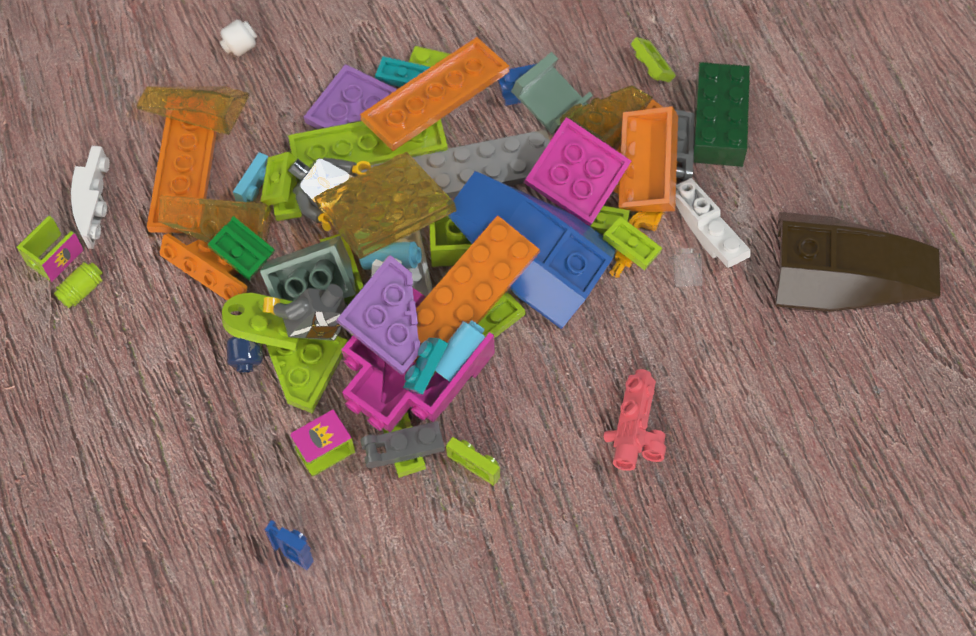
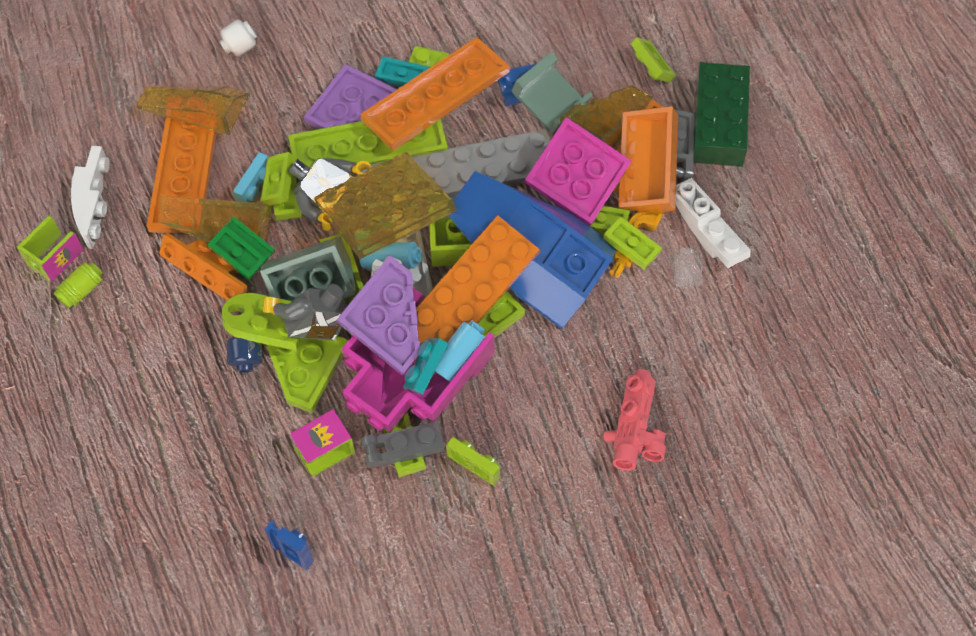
(850, 266): dark brown wedge -> none

